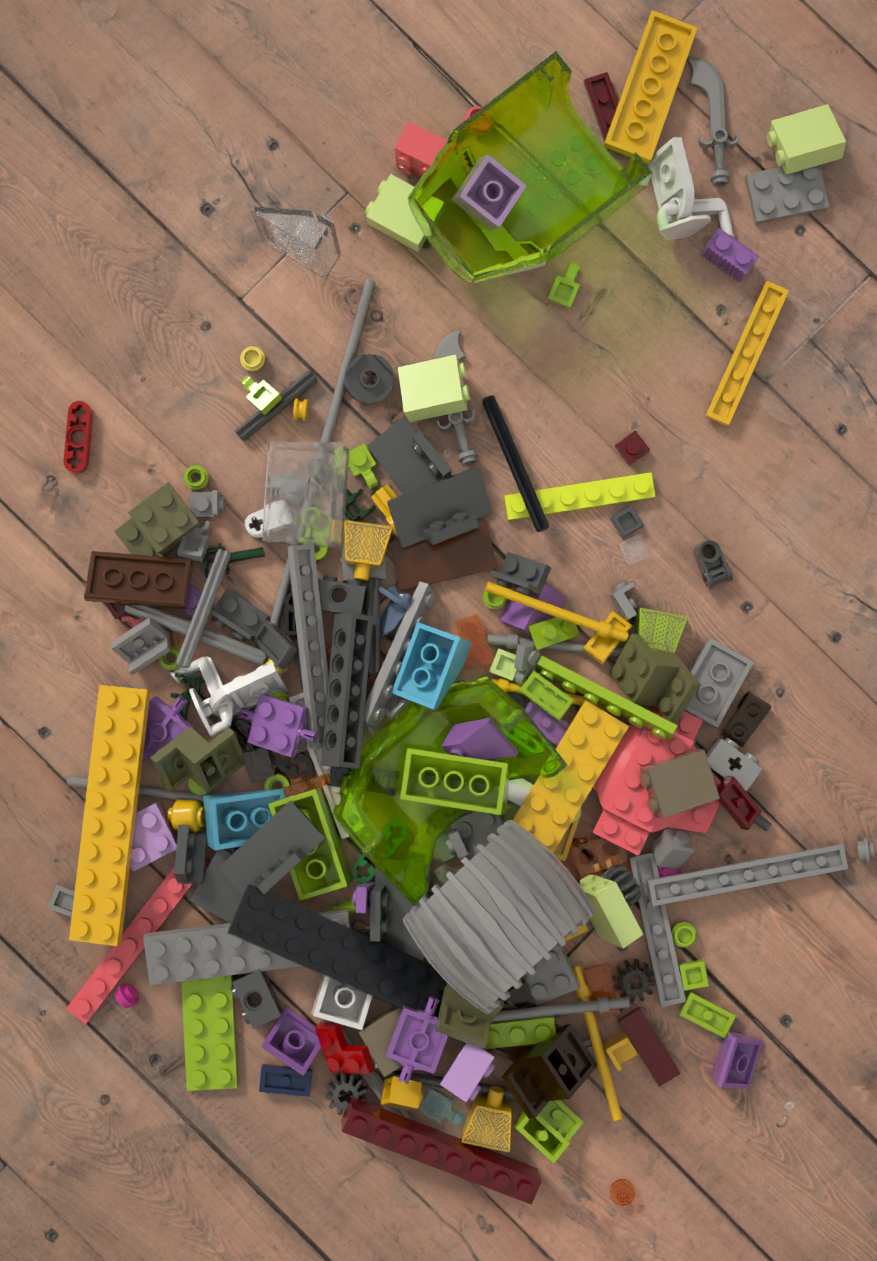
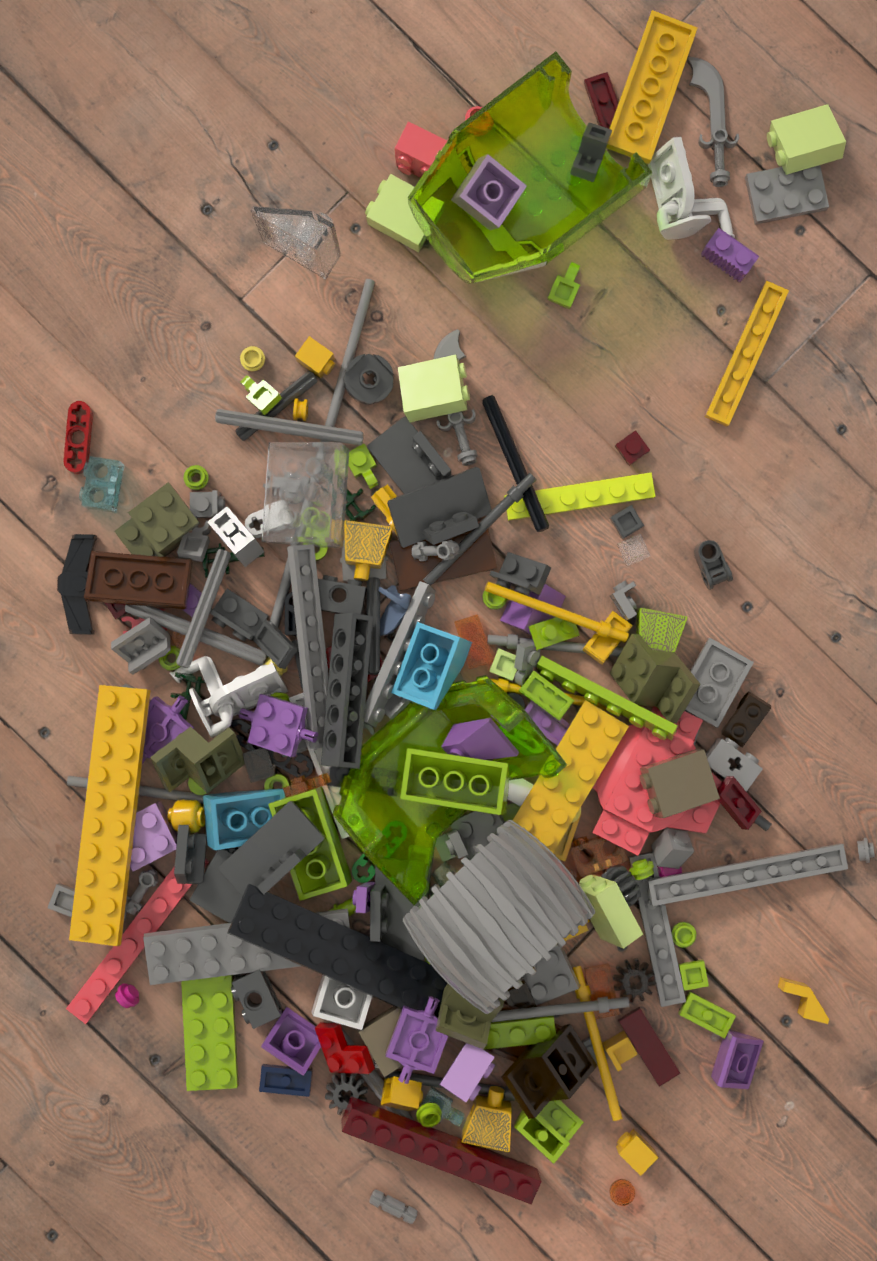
(72, 584): none -> black plate
(109, 484): none -> clear light blue brick
(146, 879): none -> light grey bar
(236, 536): none -> brick
(289, 427): none -> light grey axle
(315, 357): none -> yellow brick
(393, 1206): none -> light grey axle
(429, 1114): none -> lime plate
(445, 551): none -> light grey bar
(515, 494): none -> dark grey bar
(591, 152): none -> dark grey slope
(636, 1151): none -> yellow brick
(642, 869): none -> lime plate
(809, 1005): none -> yellow slope

